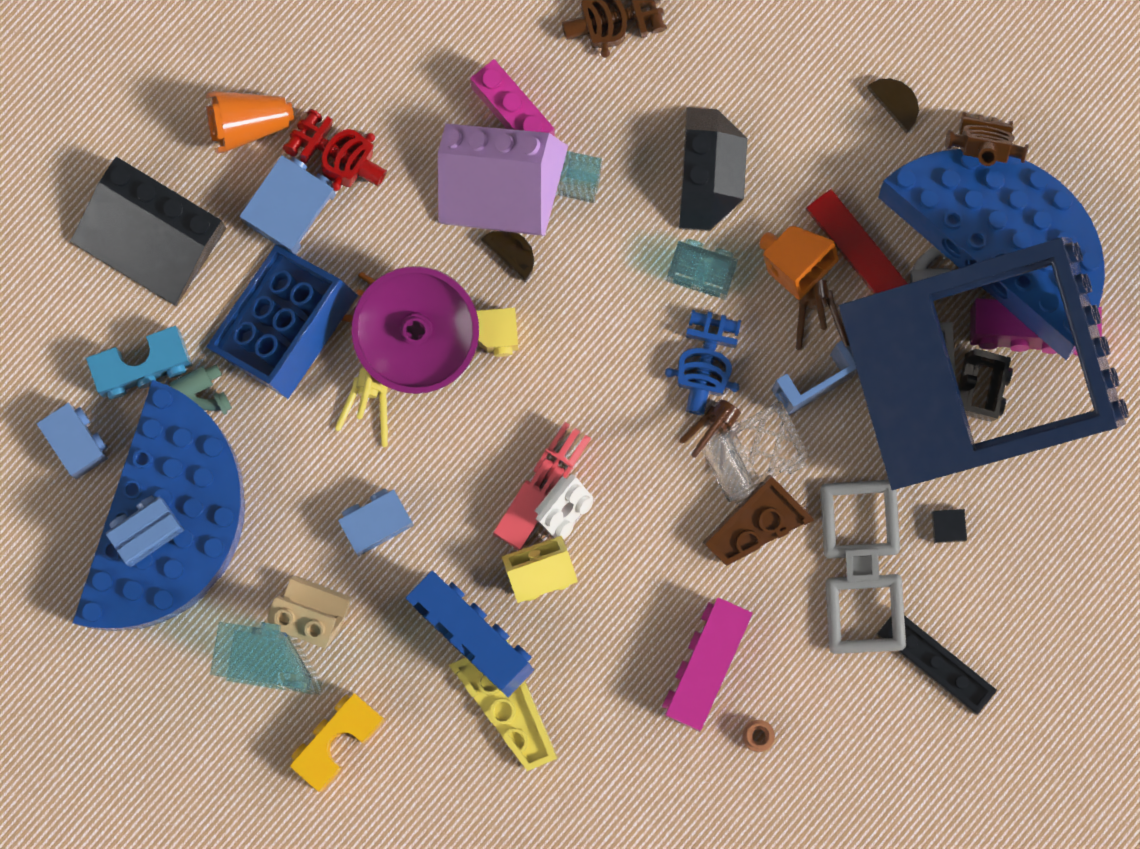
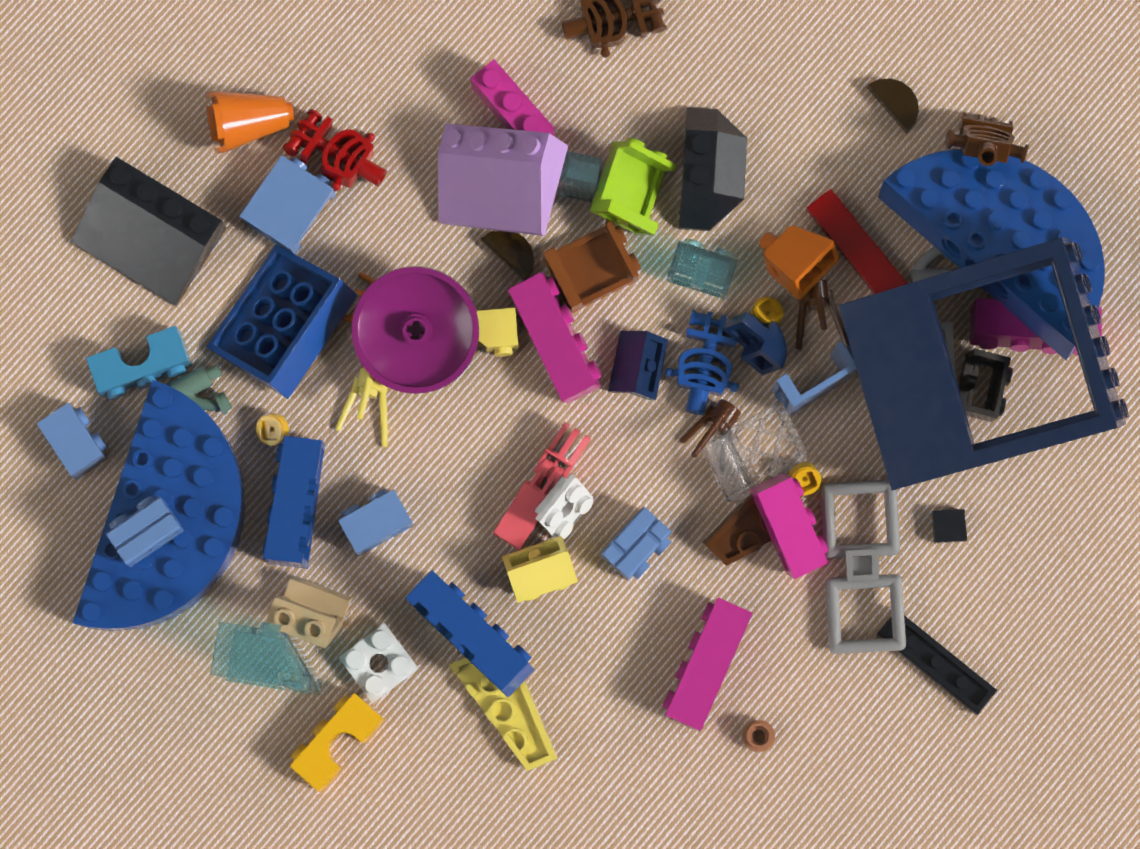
(272, 429): none -> yellow tile
(294, 502): none -> blue wedge
(358, 663): none -> white piece
(555, 338): none -> dark pink brick
(592, 266): none -> dark orange panel
(631, 186): none -> lime panel
(636, 544): none -> medium blue brick
(638, 364): none -> dark blue panel
(762, 343): none -> dark blue brick
(767, 310): none -> yellow tile
(790, 525): none -> dark pink brick
(807, 476): none -> yellow tile

